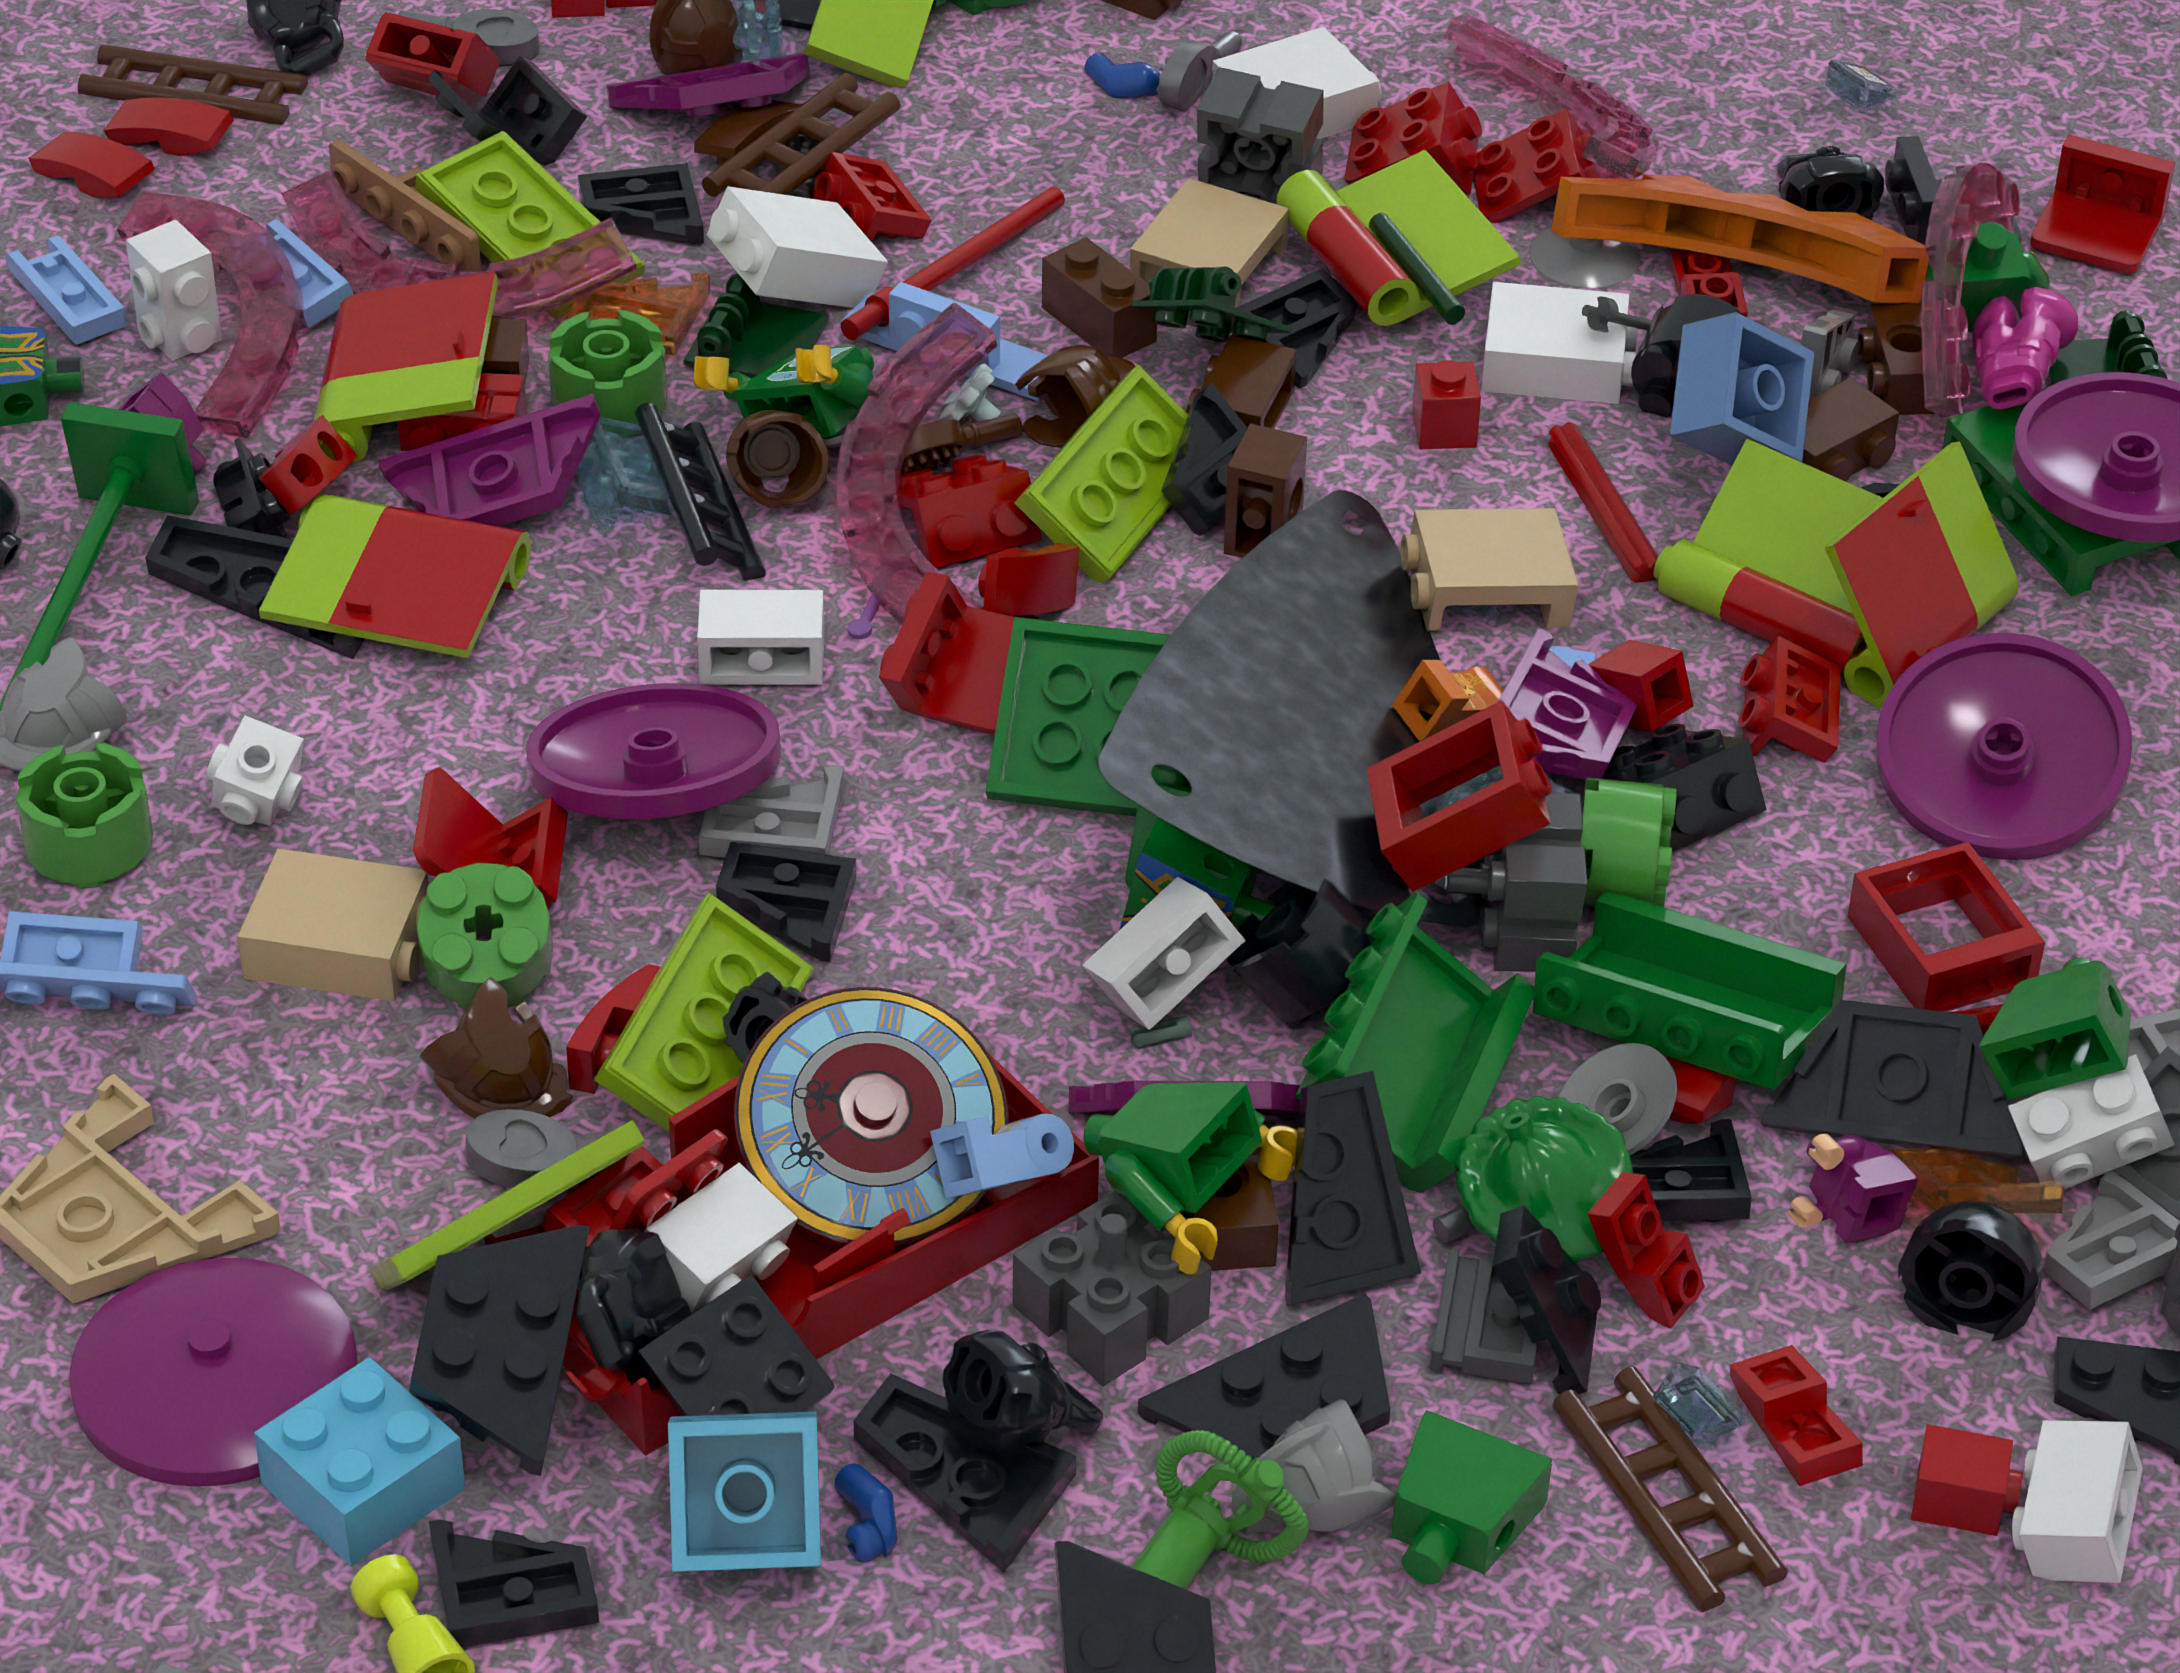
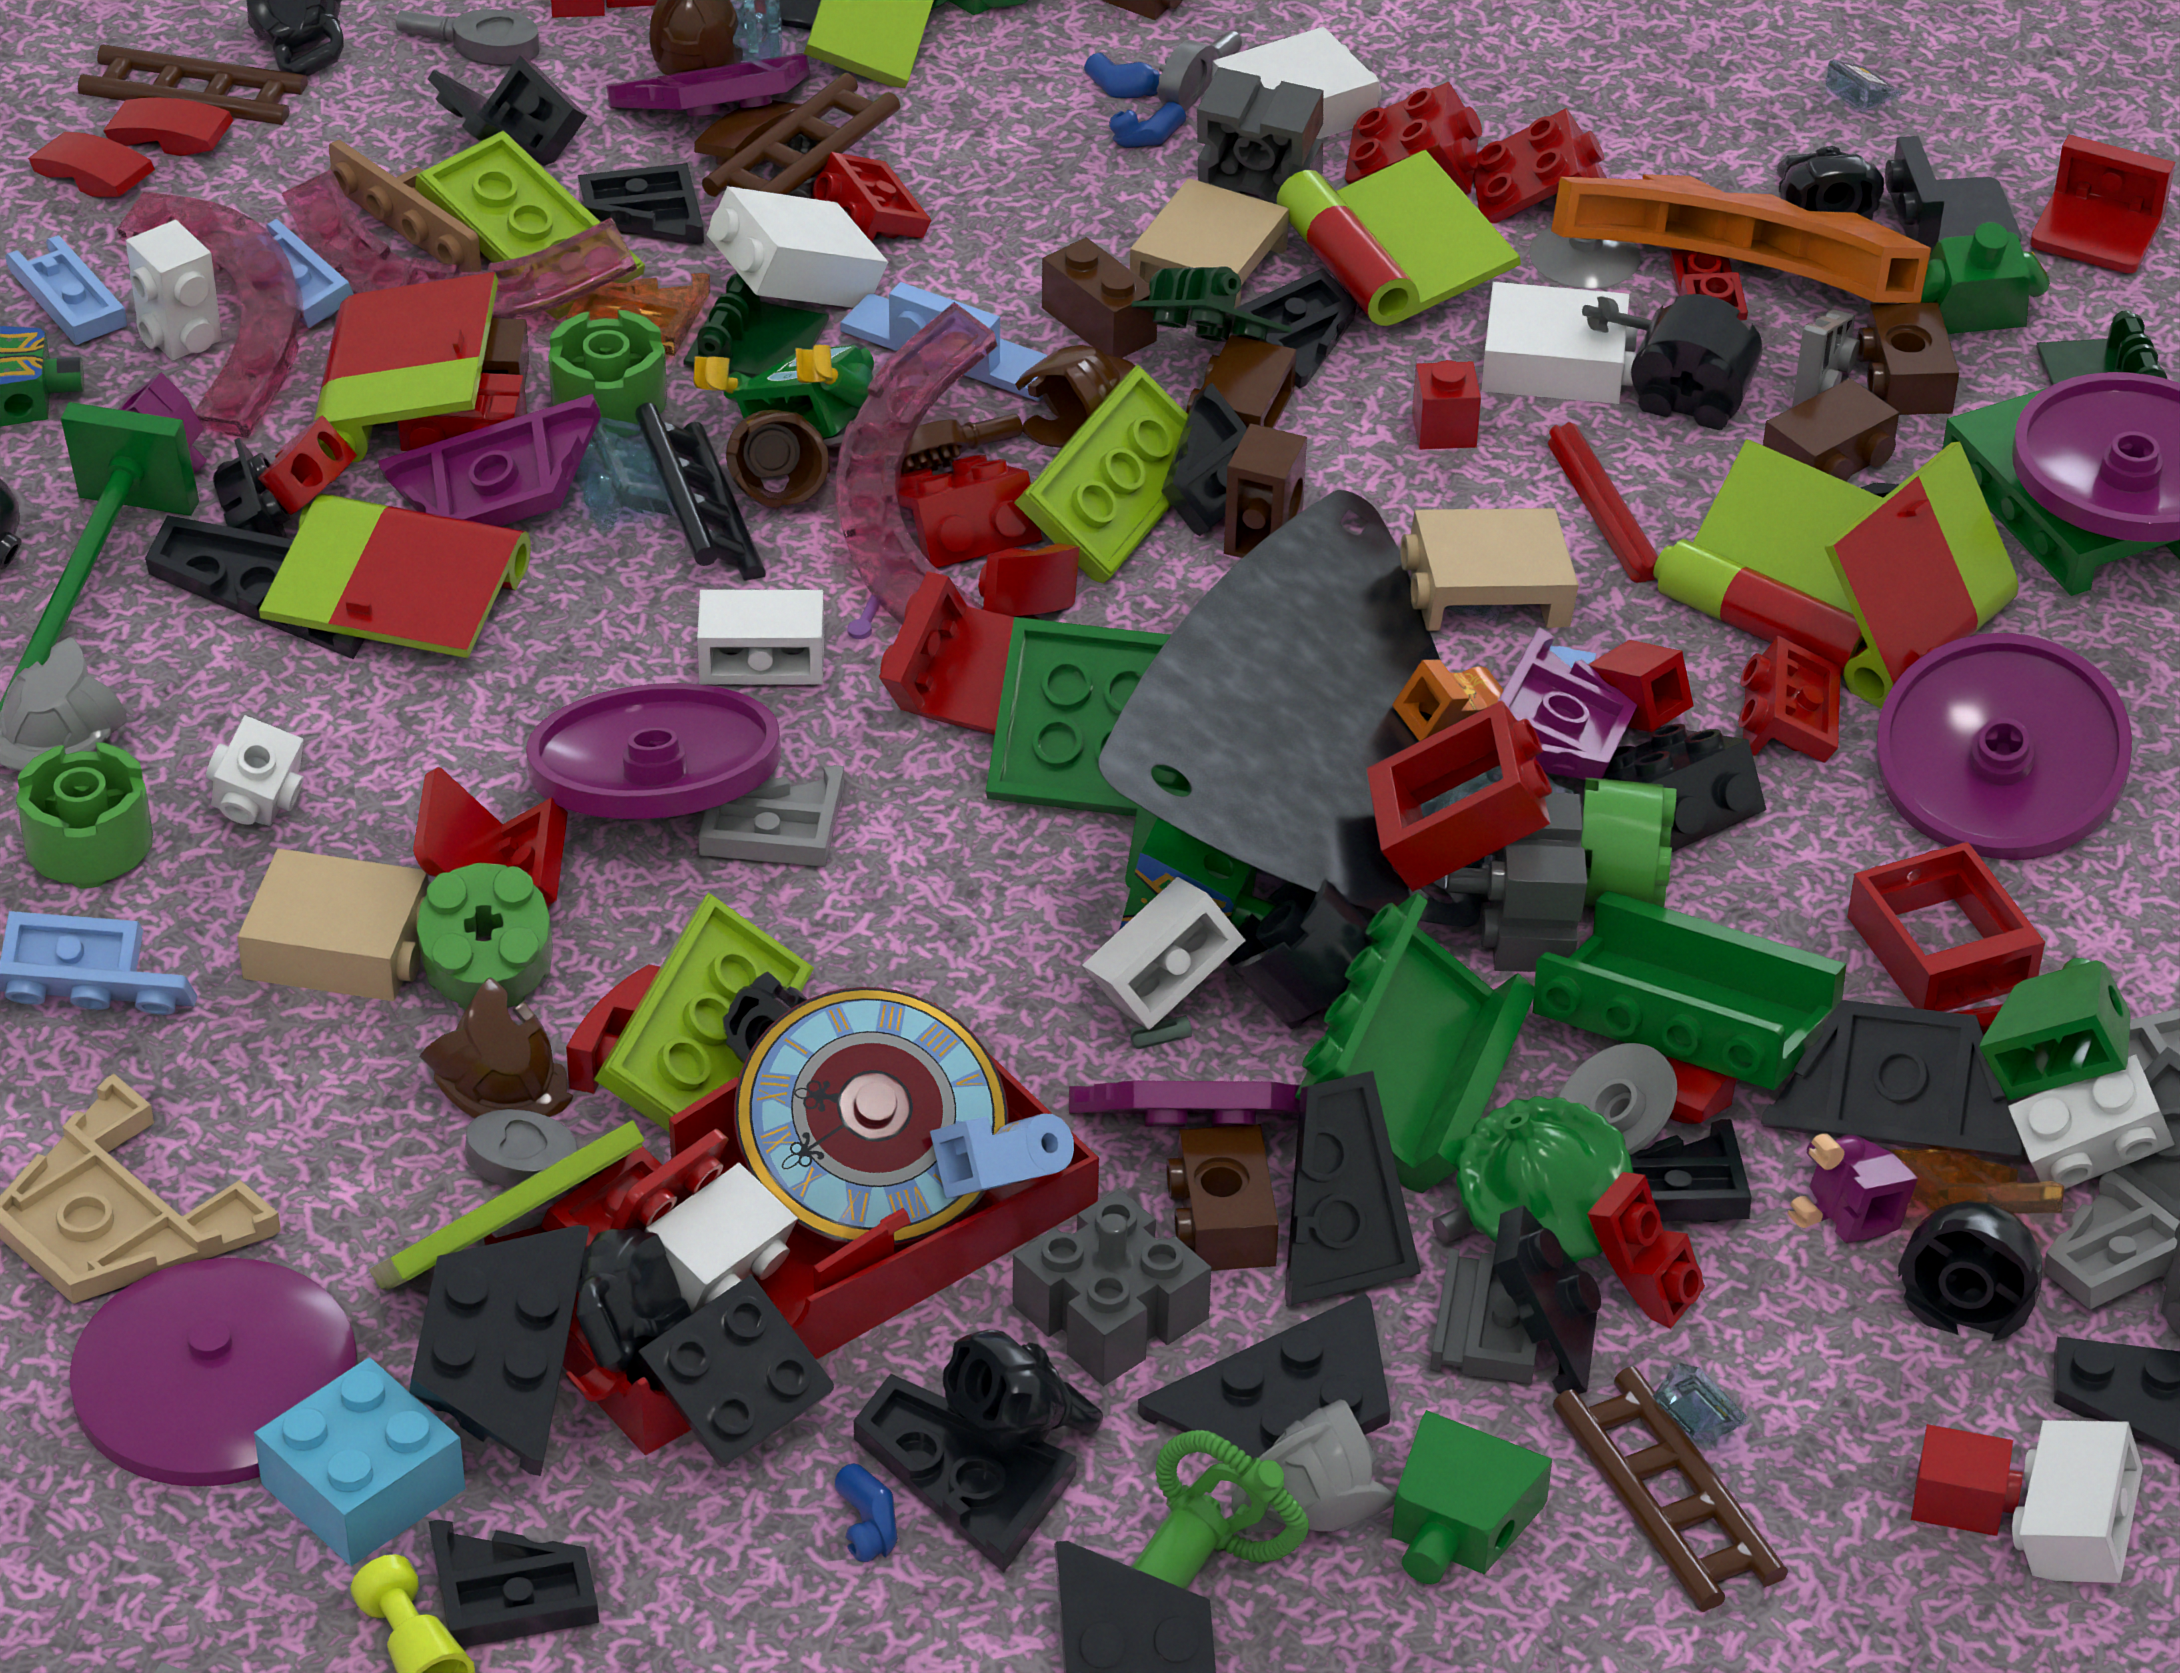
(410, 49): red brick -> none
(744, 1491): medium azure brick -> none
(789, 893): black wing -> none
(877, 305): red bar -> none
(972, 398): light aqua plant -> none
(1151, 132): none -> blue arm
(1178, 1148): green torso -> none
(1417, 268): dark green bar -> none
(1620, 137): clear pink plate -> none
(1740, 385): medium blue brick -> none
(1793, 1412): red slope -> none
(1962, 203): clear pink plate -> none
(2018, 352): dark pink piece -> none

